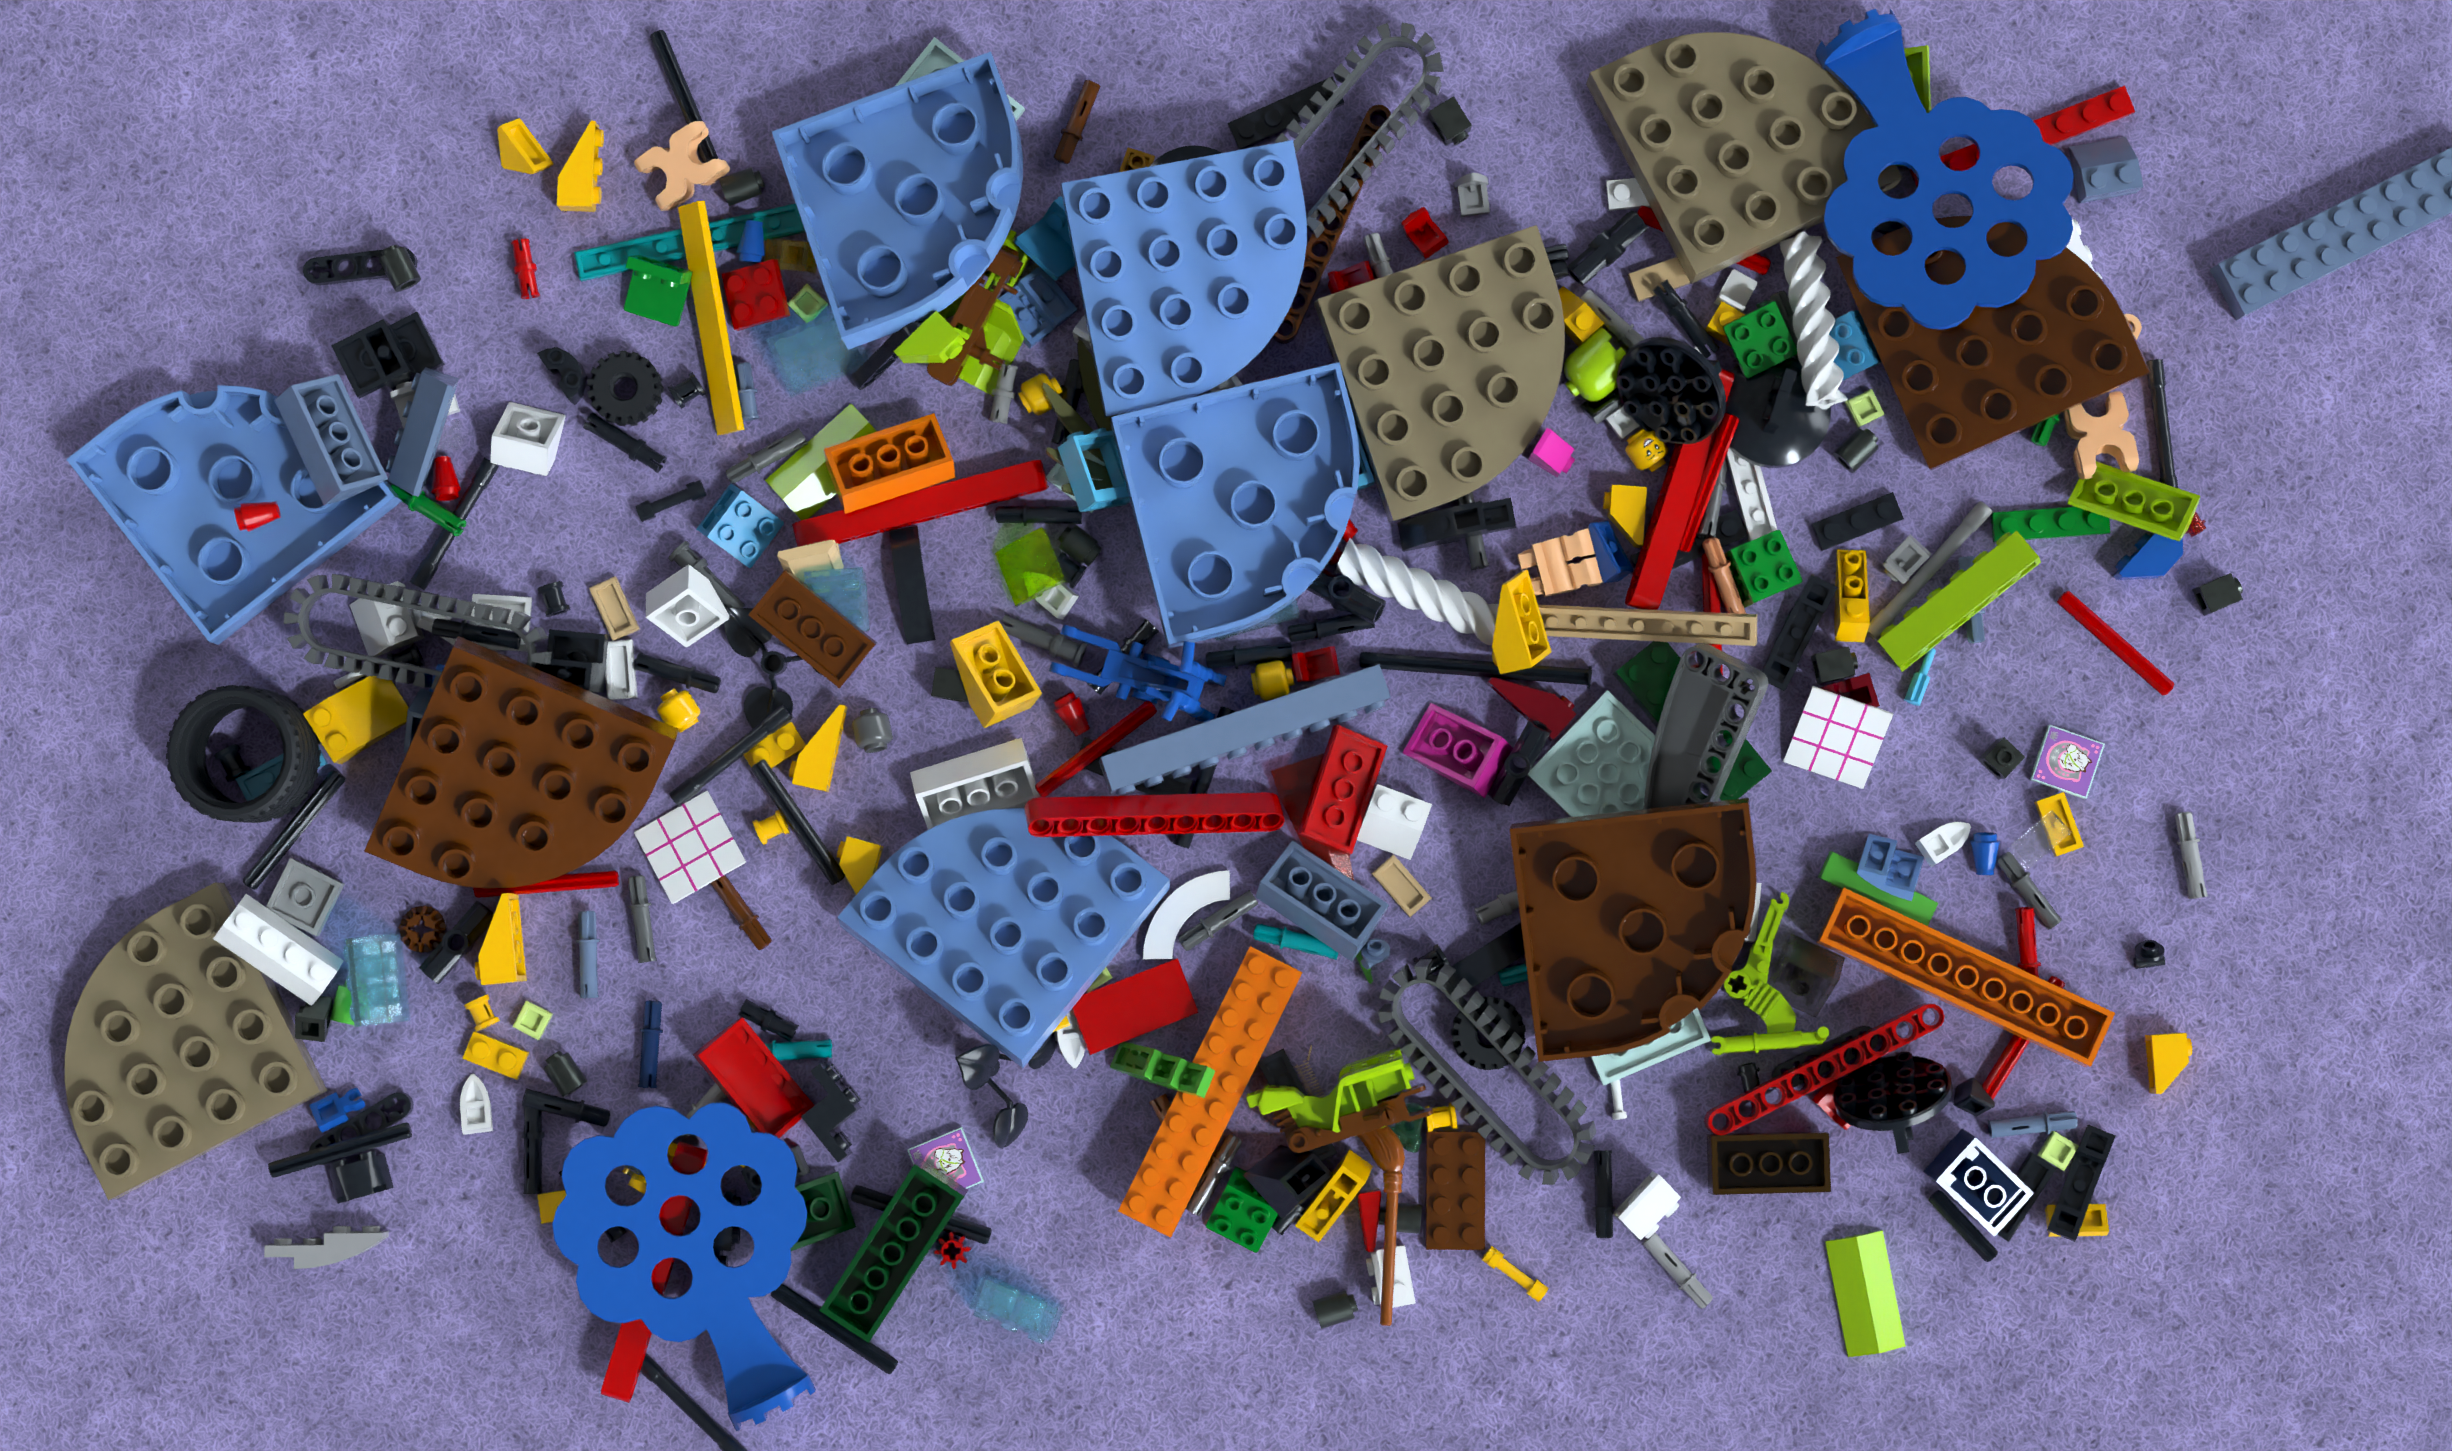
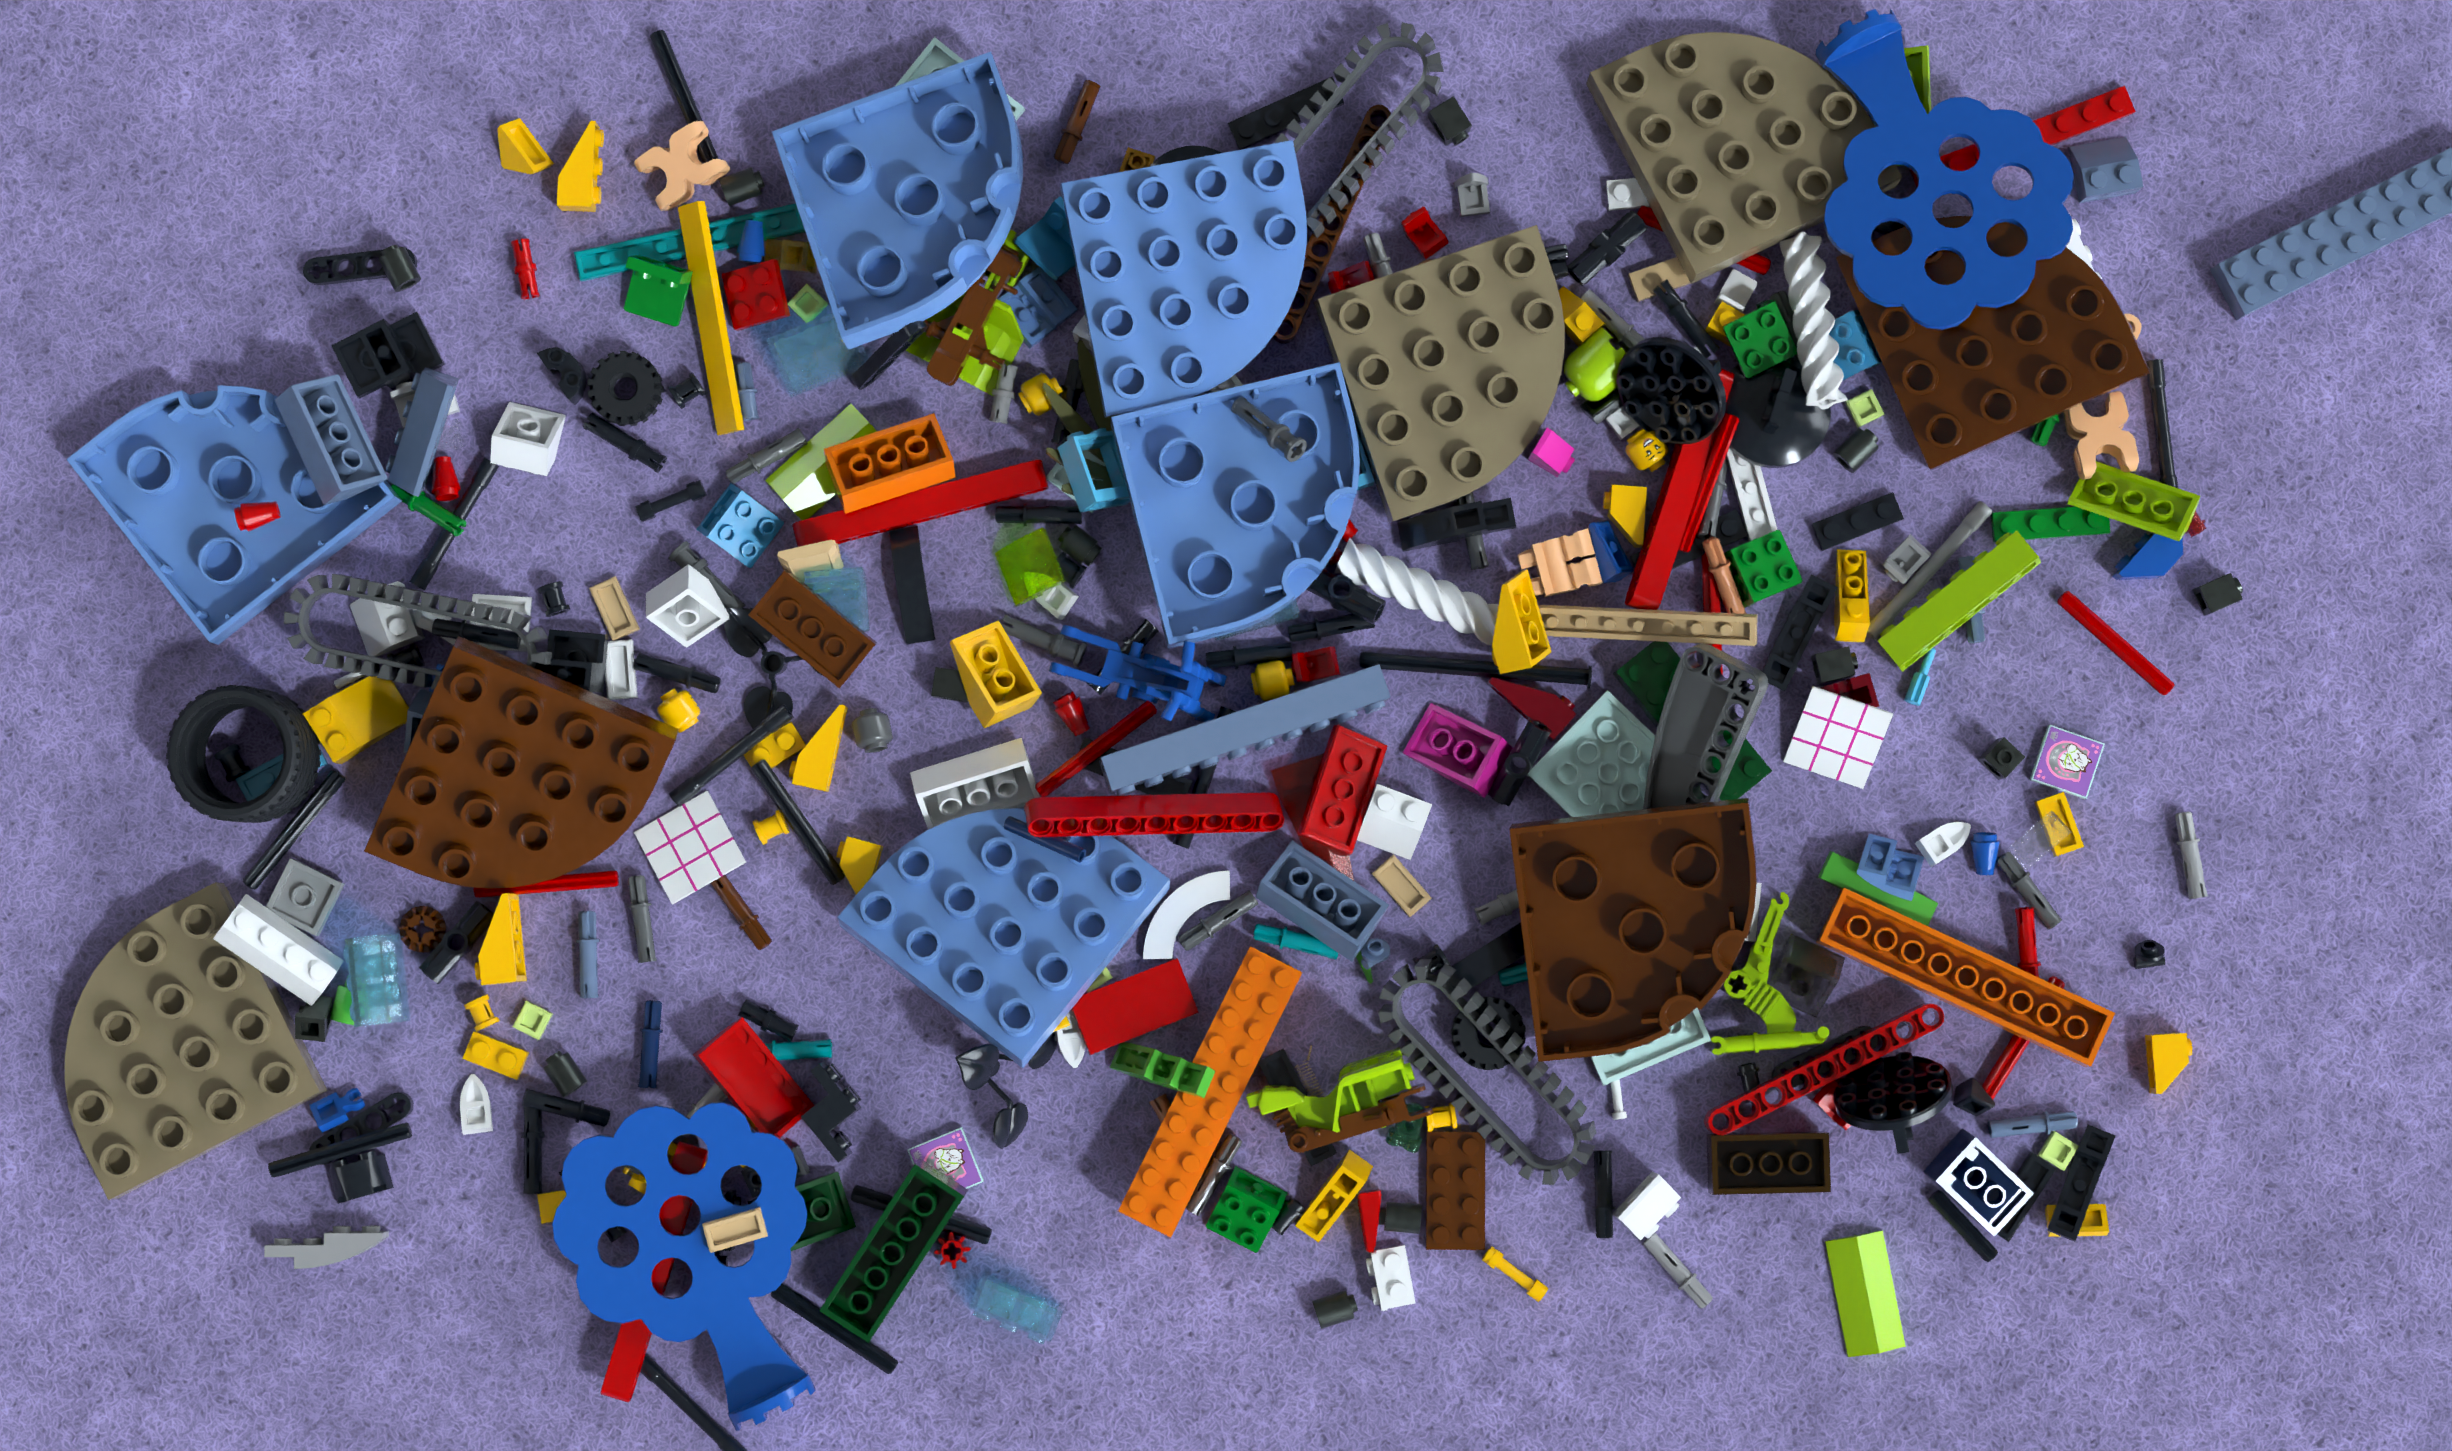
(735, 1229): none -> tan tile
(931, 342): lime slope -> none
(1053, 843): none -> dark blue piece
(1247, 410): none -> dark grey pin
(1288, 1178): black slope -> none
(1390, 1157): dark orange piece -> none

